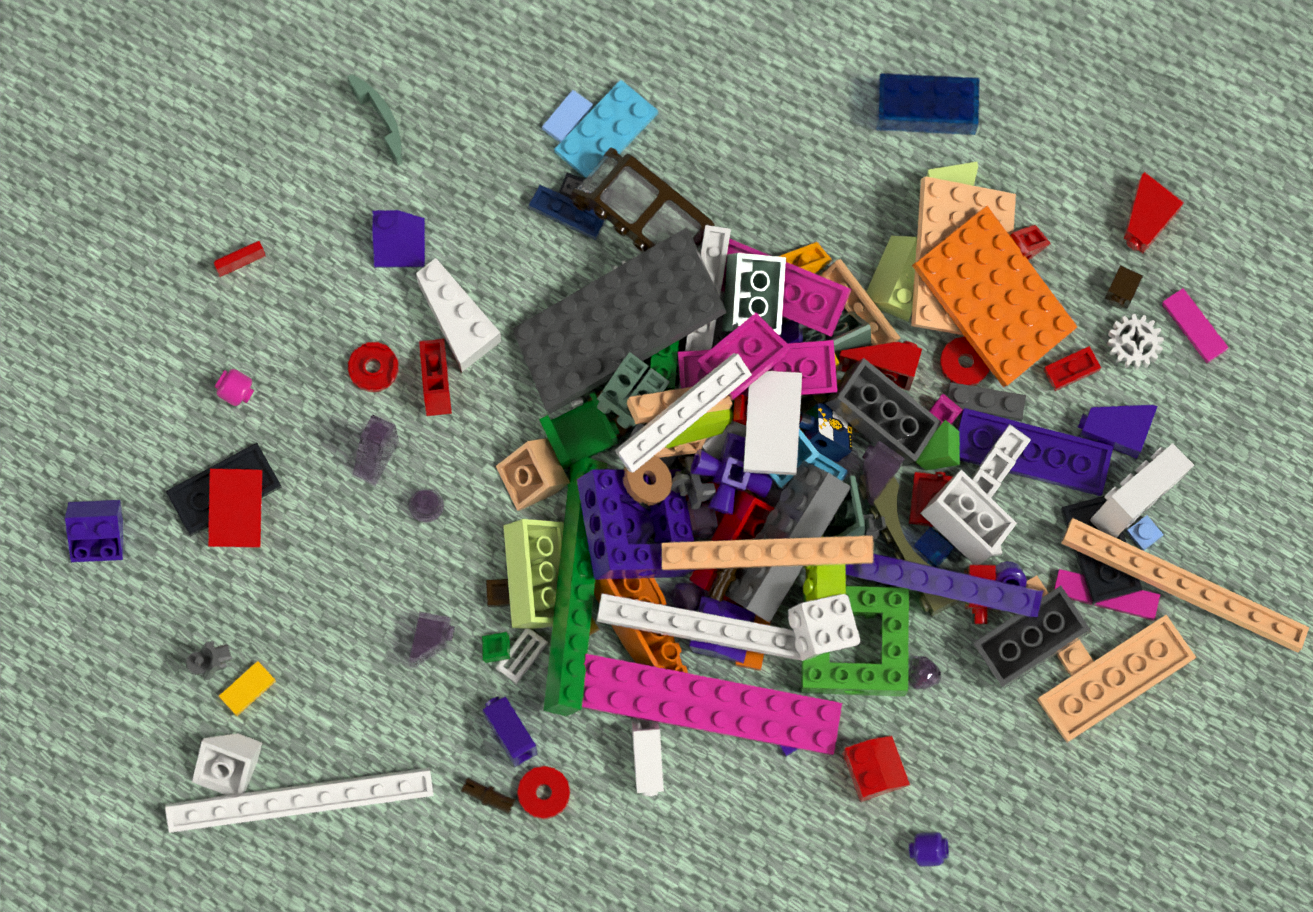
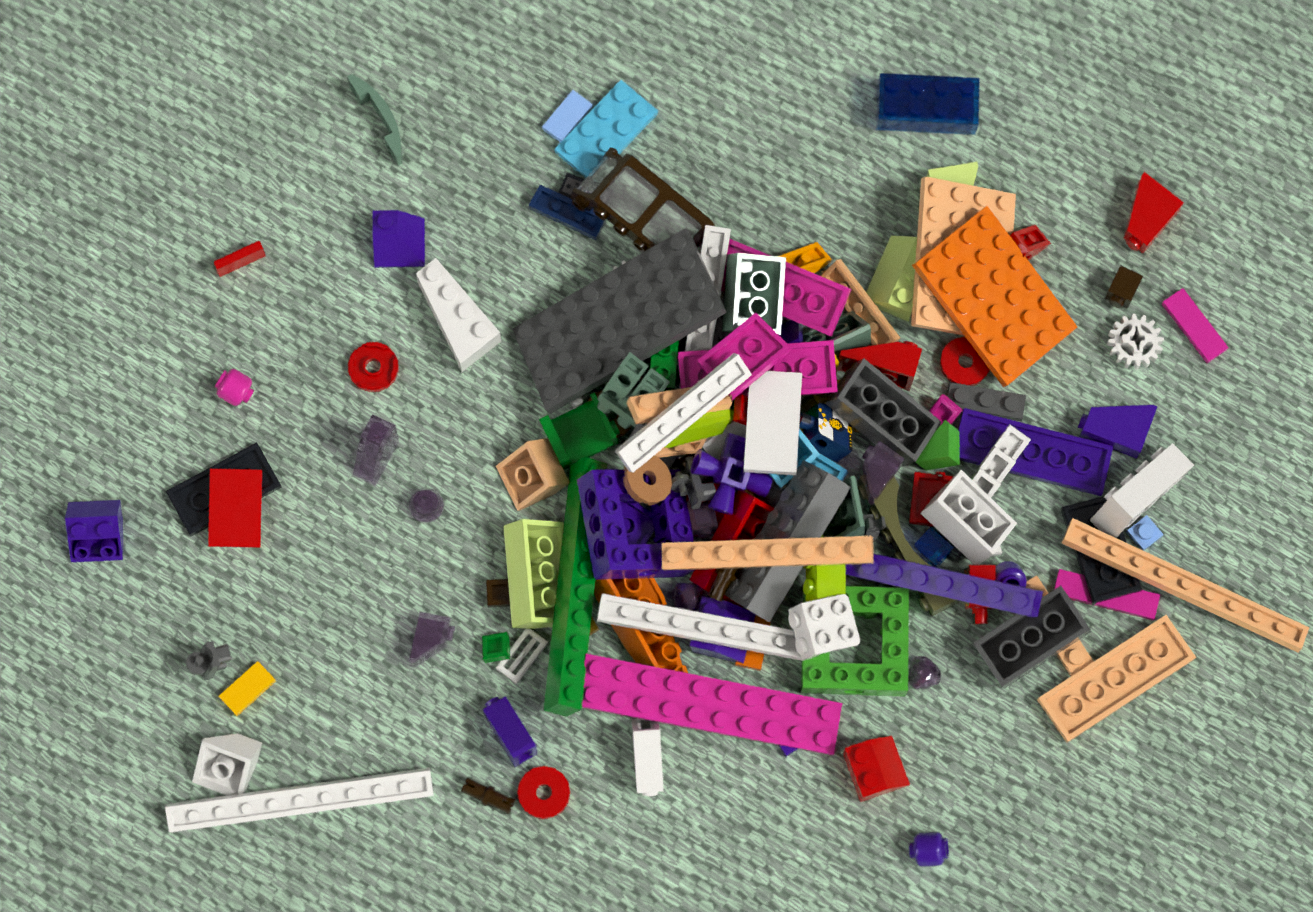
(435, 377): red slope -> none
(1072, 368): red plate -> none

